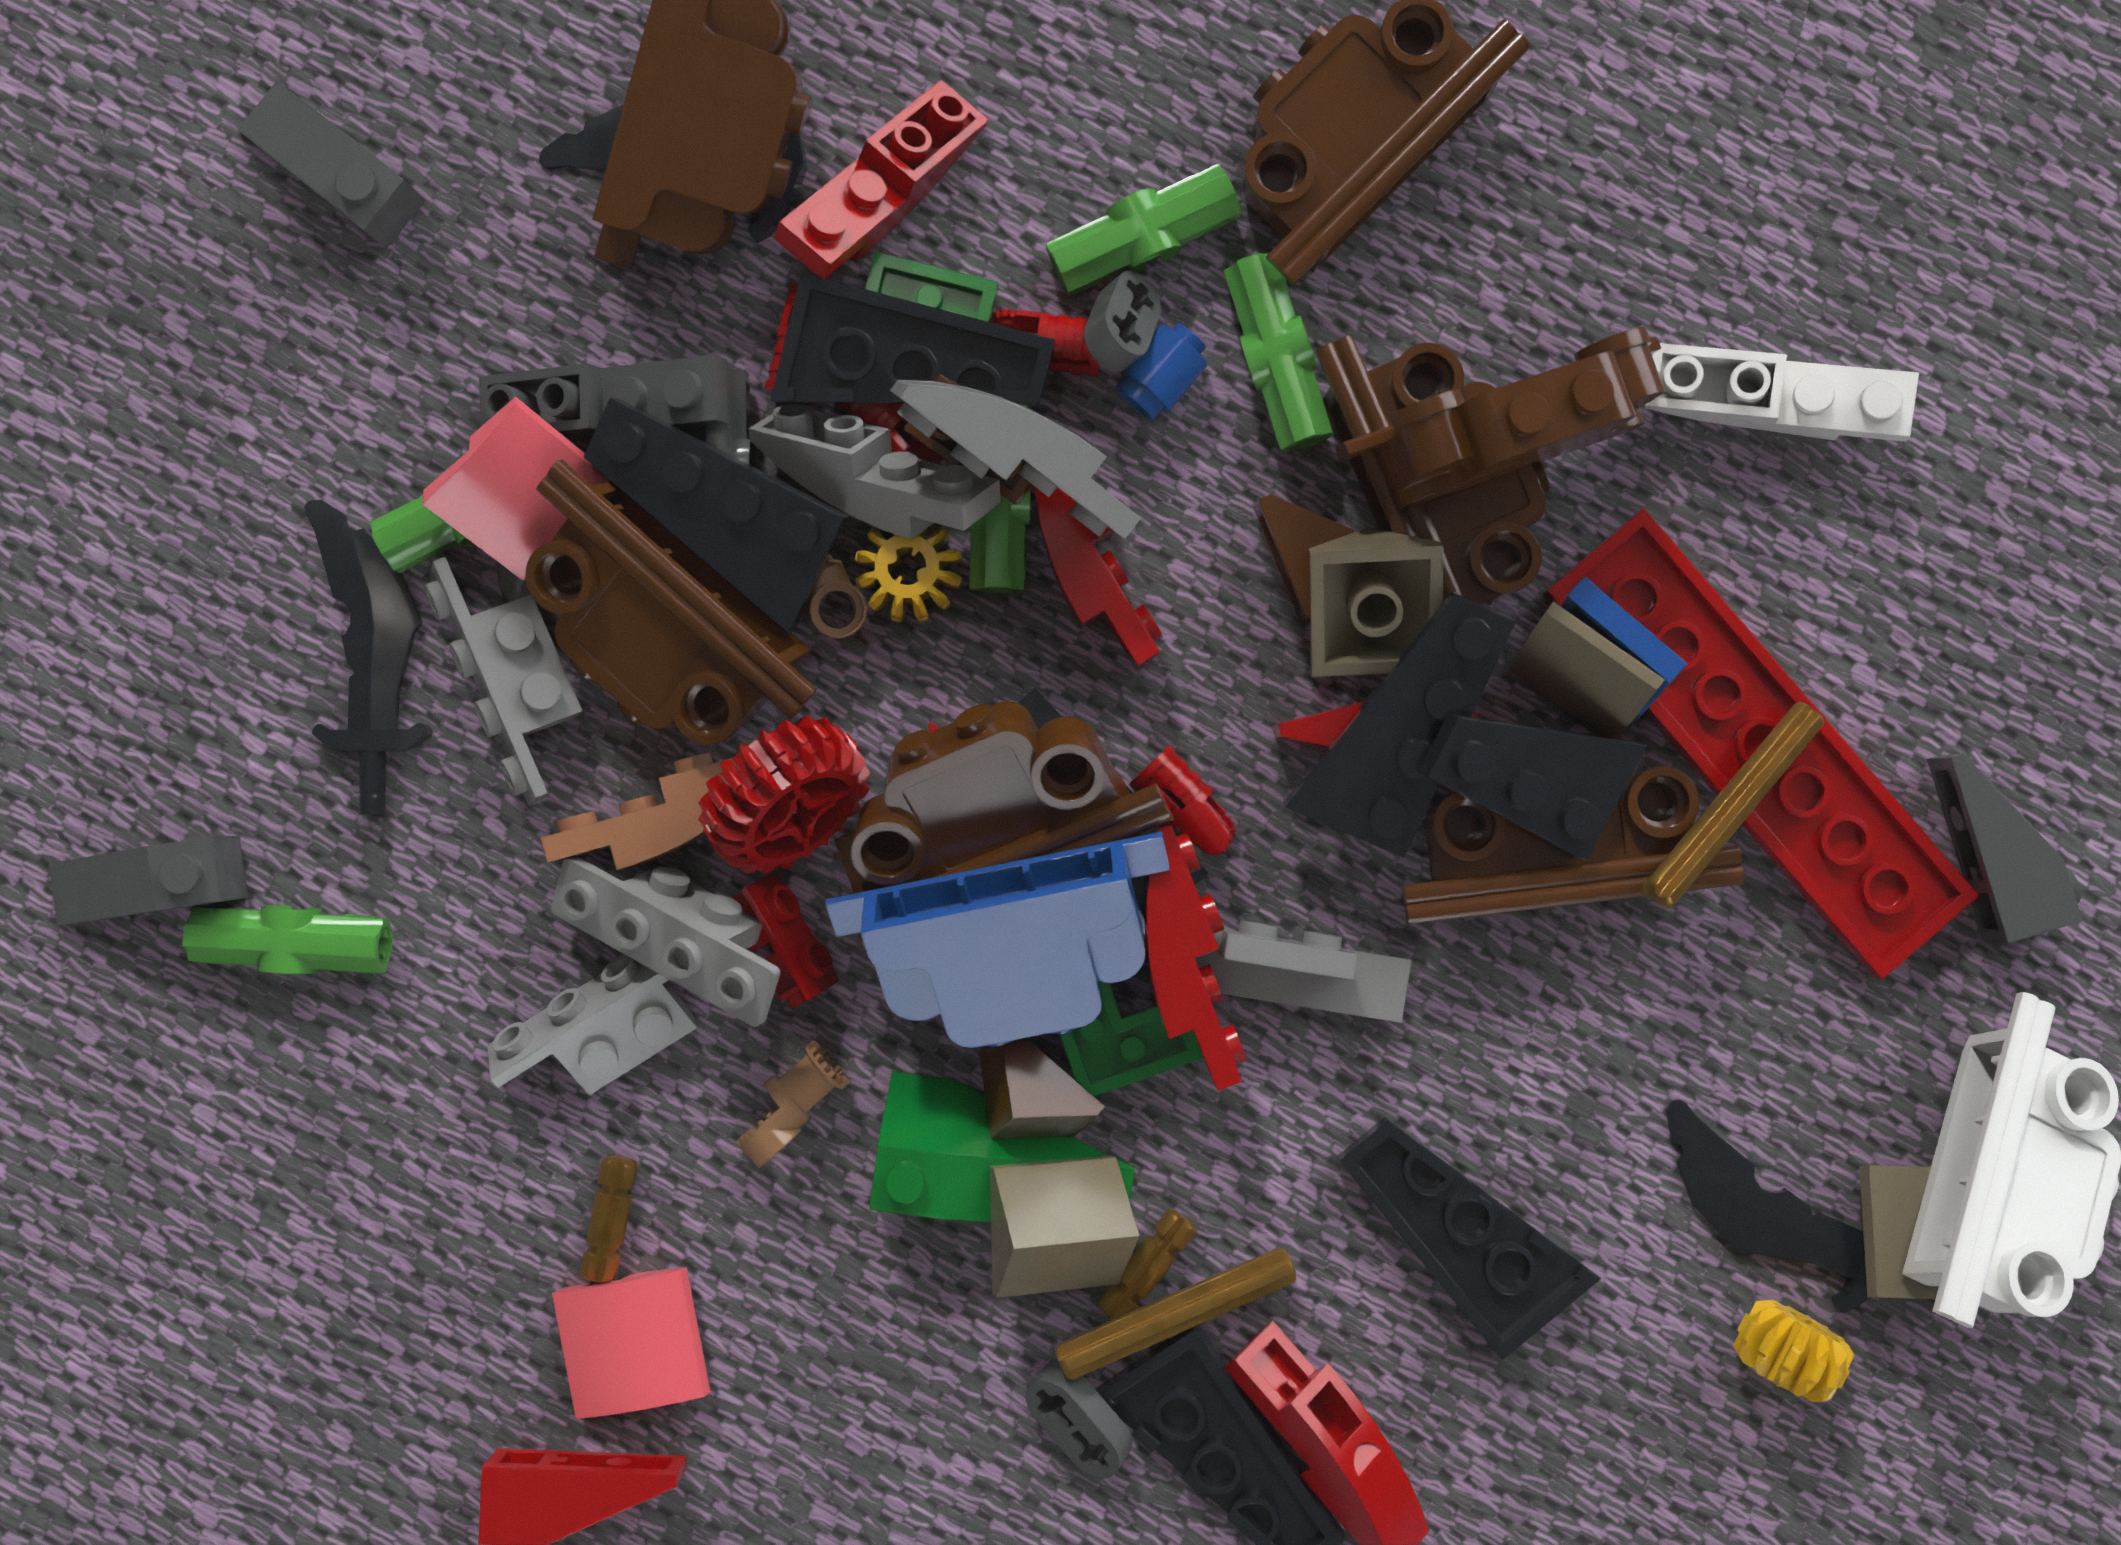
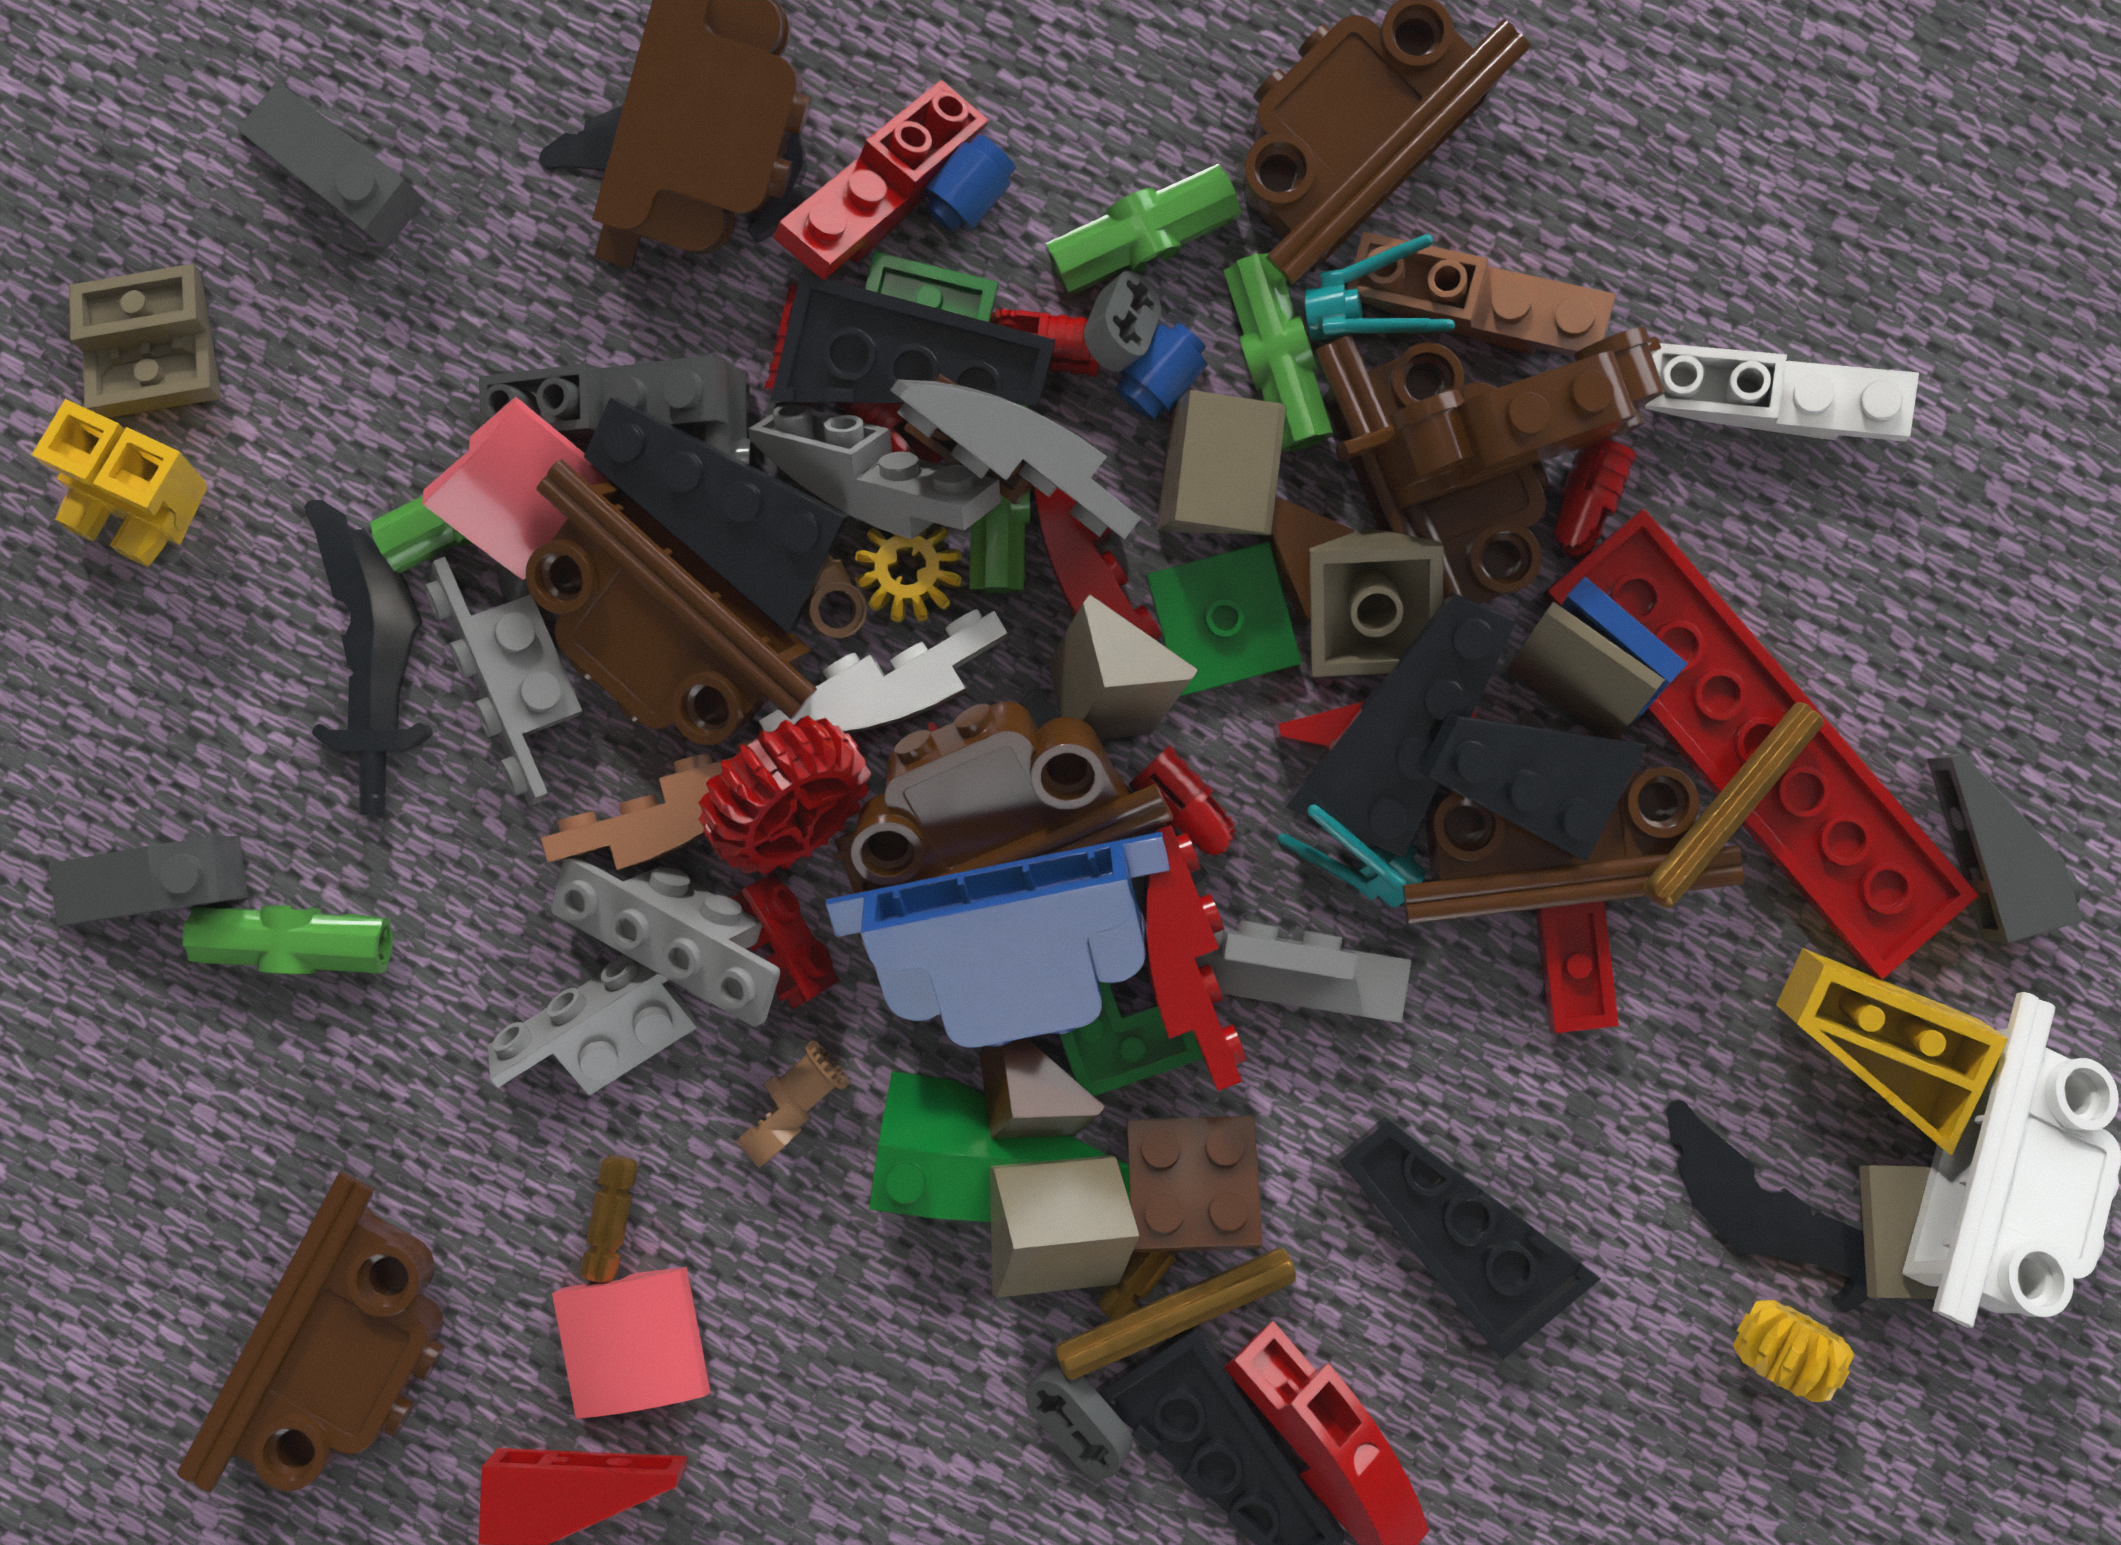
(122, 476): none -> yellow hips
(144, 341): none -> dark tan slope
(328, 1351): none -> reddish brown brick
(863, 698): none -> white slope
(968, 184): none -> blue brick
(1115, 674): none -> dark tan slope
(1194, 1183): none -> reddish brown plate
(1221, 465): none -> dark tan slope
(1225, 617): none -> green plate
(1338, 312): none -> teal plant
(1381, 869): none -> teal plant
(1484, 300): none -> nougat slope
(1577, 967): none -> red plate
(1594, 490): none -> red hinge
(1901, 1044): none -> yellow wedge

